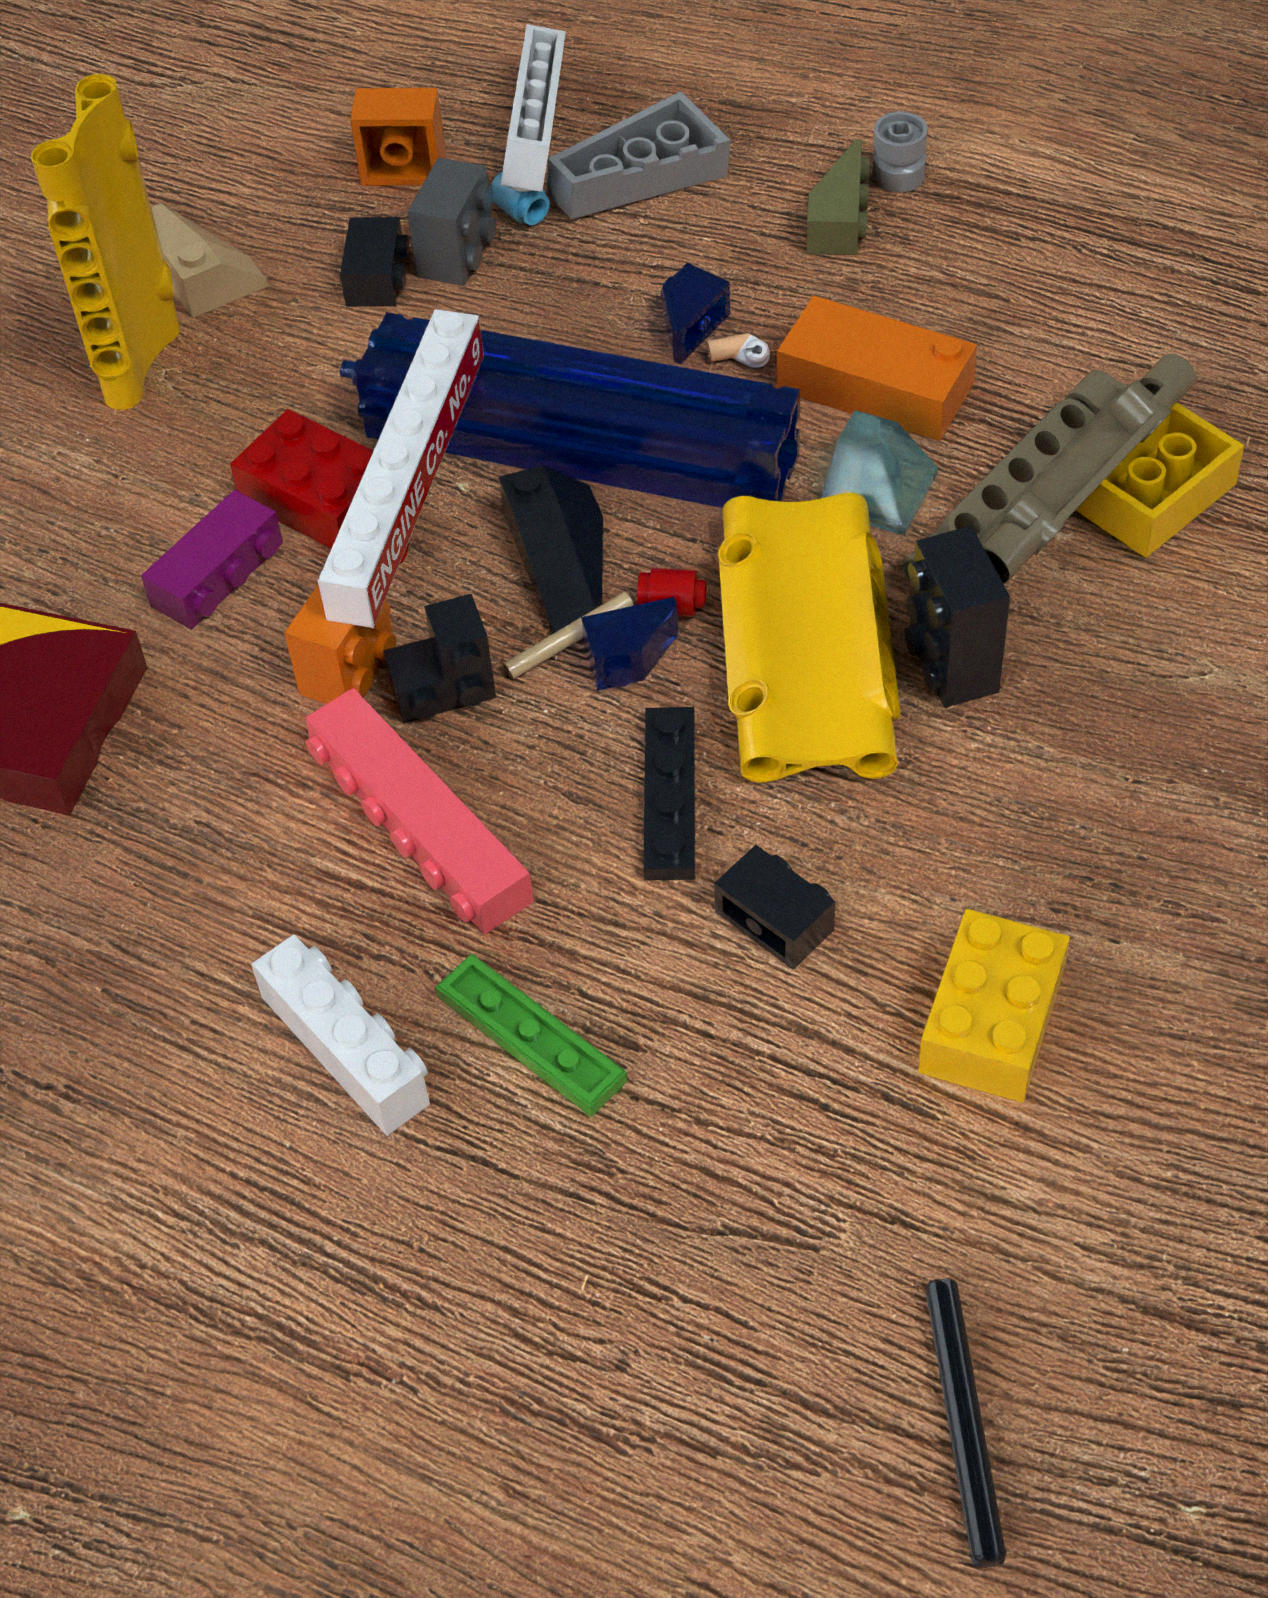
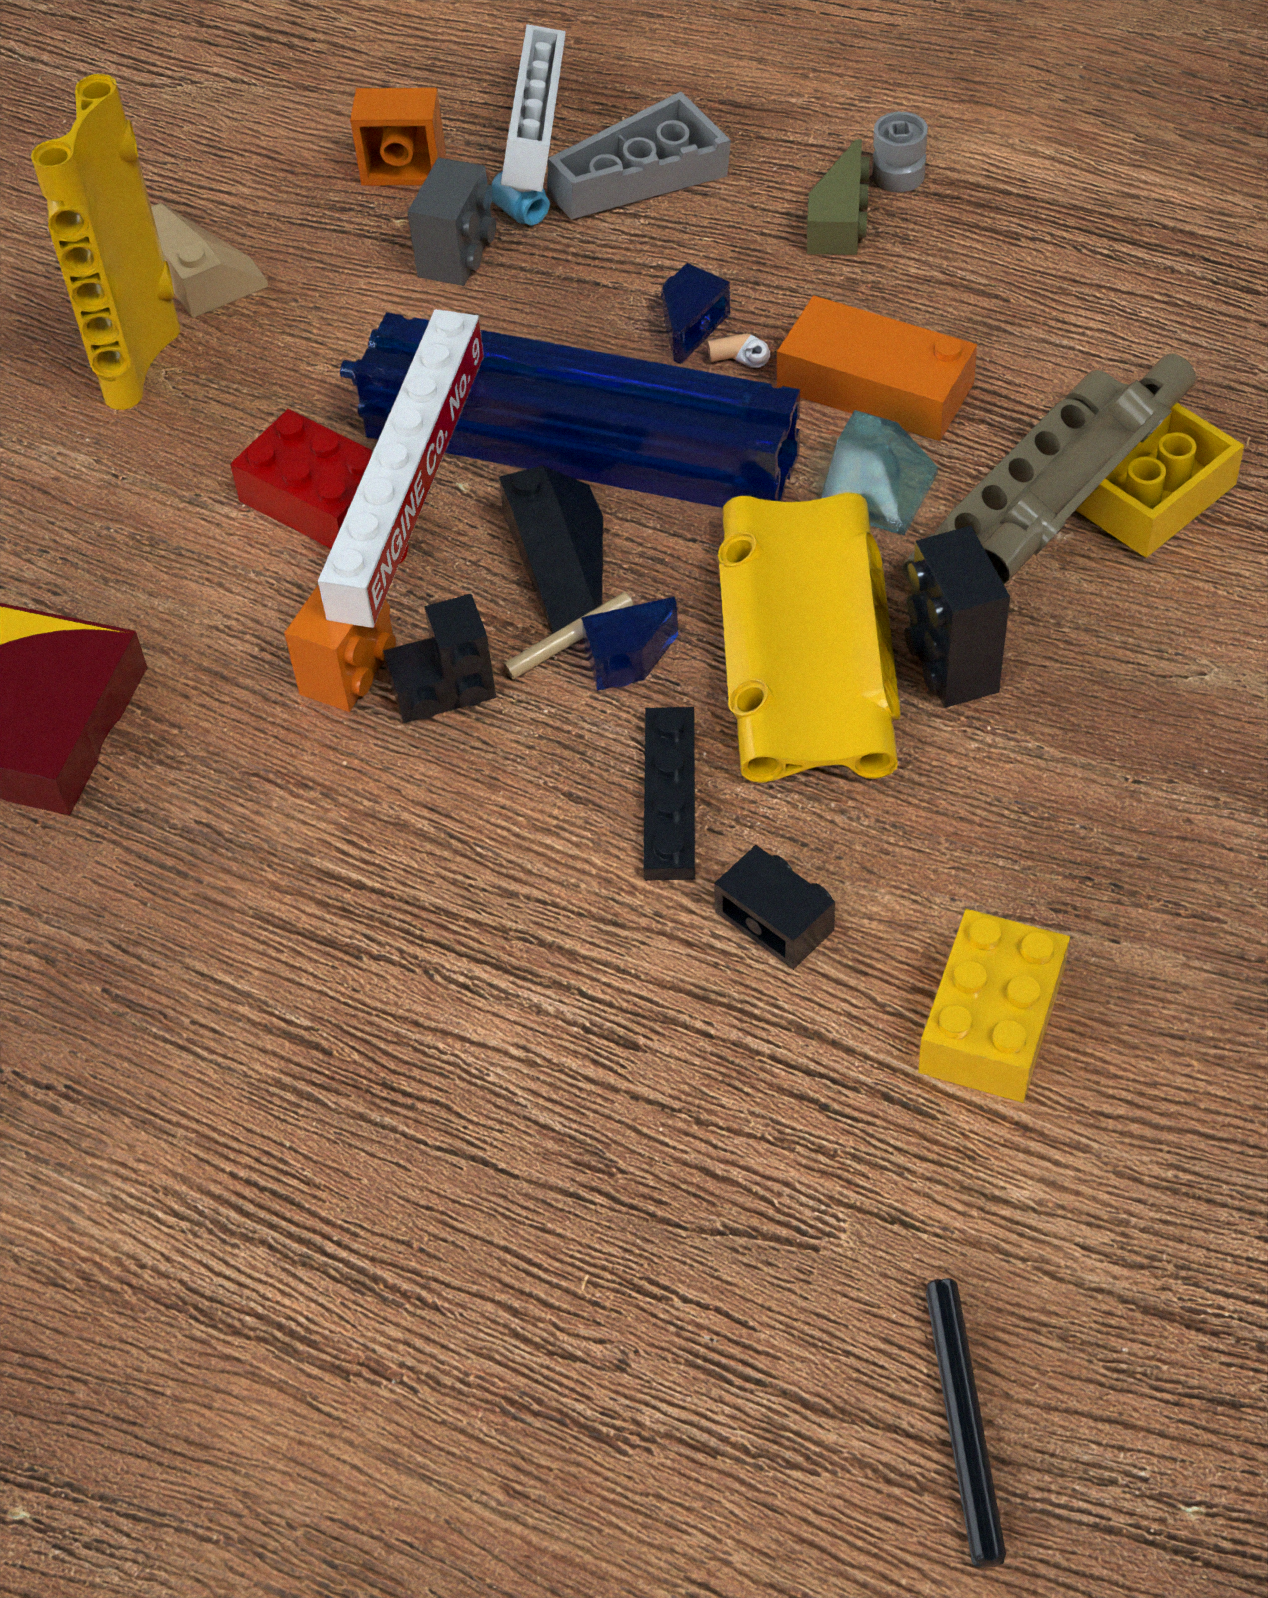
(212, 559): magenta brick -> none
(342, 1033): white brick -> none
(374, 262): black brick -> none
(419, 812): coral brick -> none
(532, 1035): bright green tile -> none
(677, 583): red brick -> none

